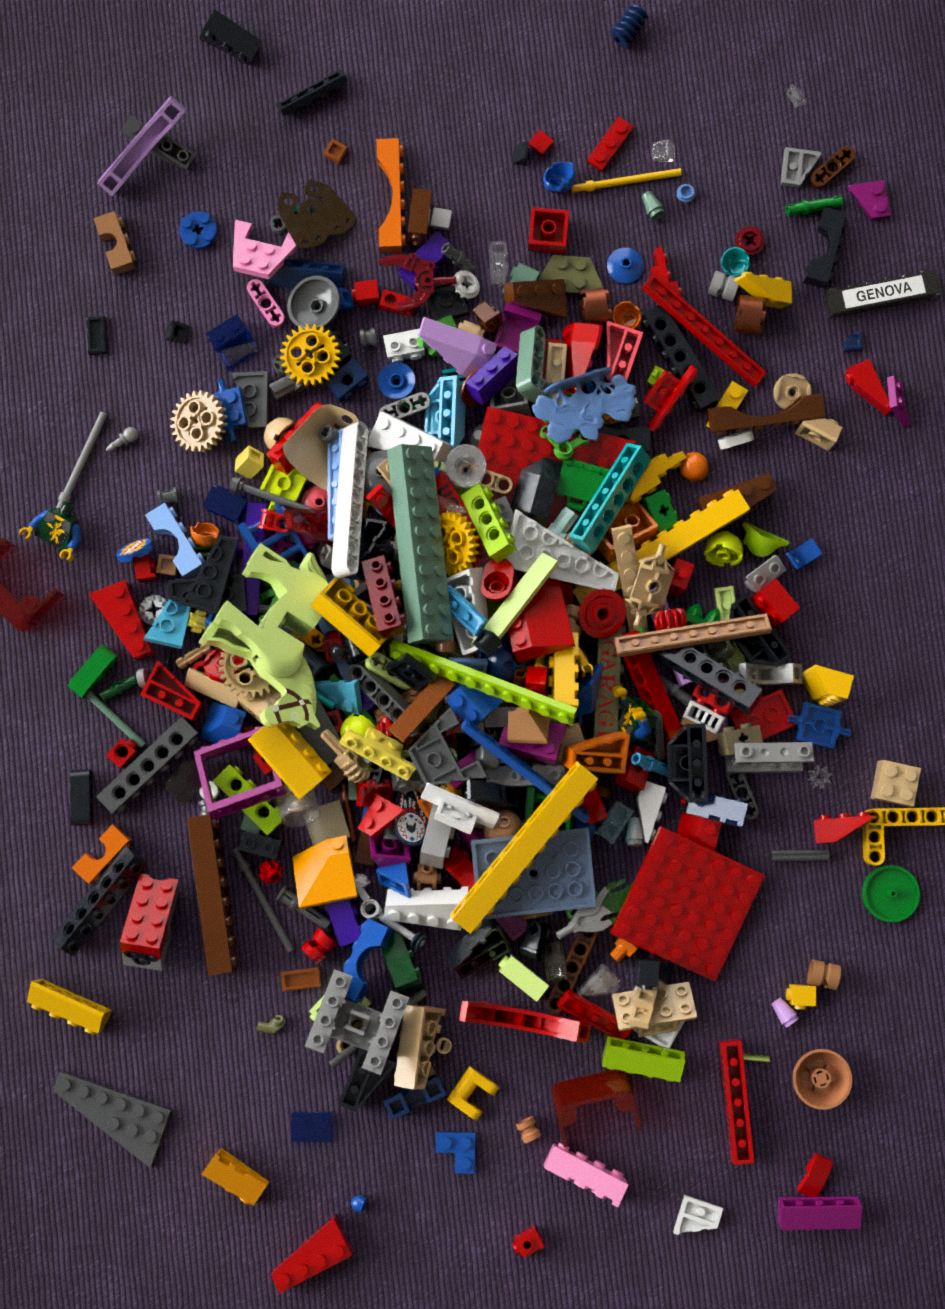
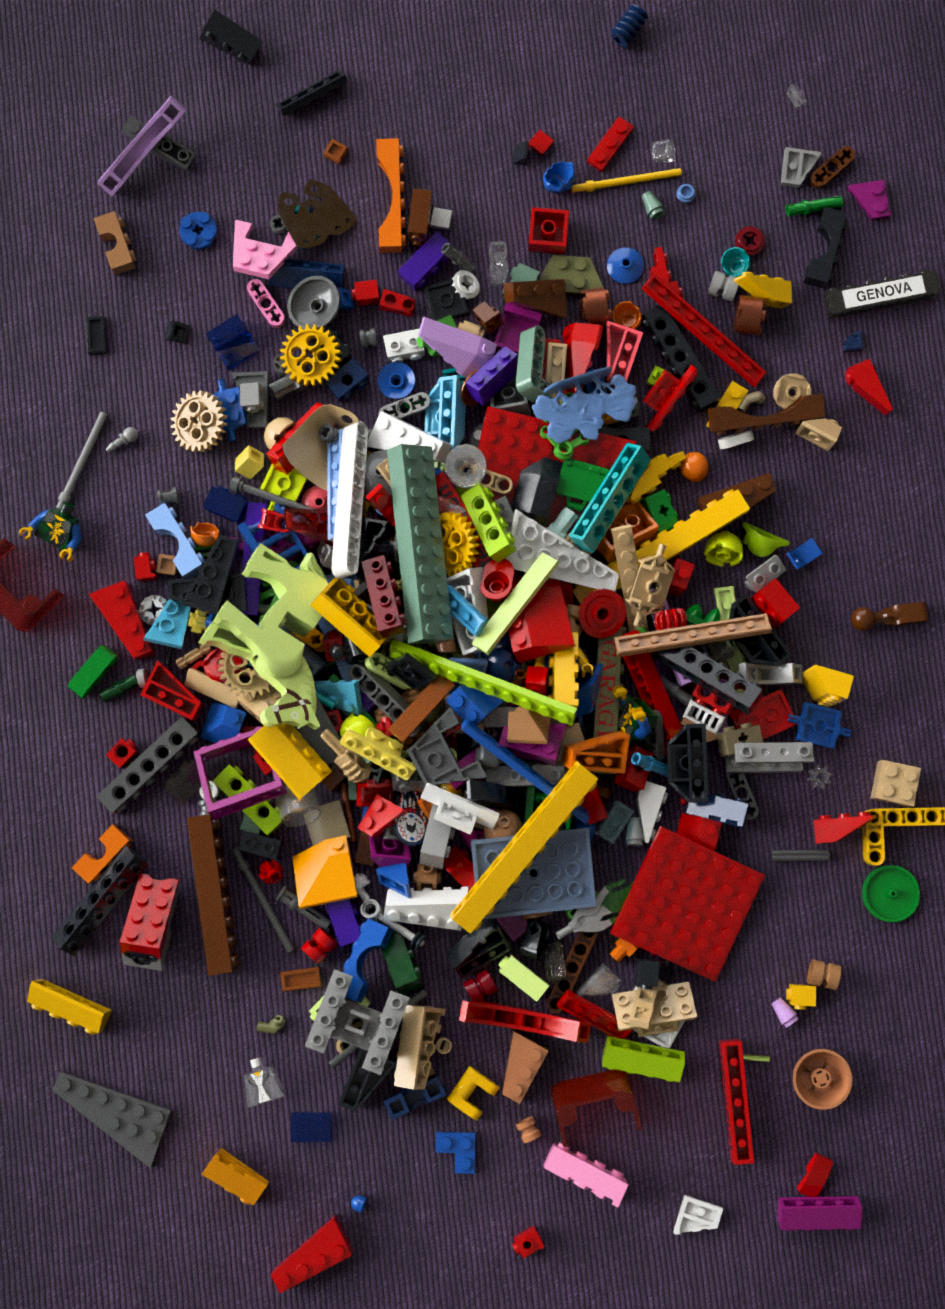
(81, 797): black beam -> none
(116, 720): sand green bar -> none
(136, 548): blue tile -> none
(252, 397): none -> light grey brick
(262, 1084): none -> clear torso
(423, 280): dark red bar -> none
(480, 986): none -> dark red wheel
(487, 642): black slope -> none
(522, 1065): none -> nougat wedge
(753, 397): none -> dark tan arm
(897, 400): magenta wing -> none
(902, 614): none -> reddish brown beam

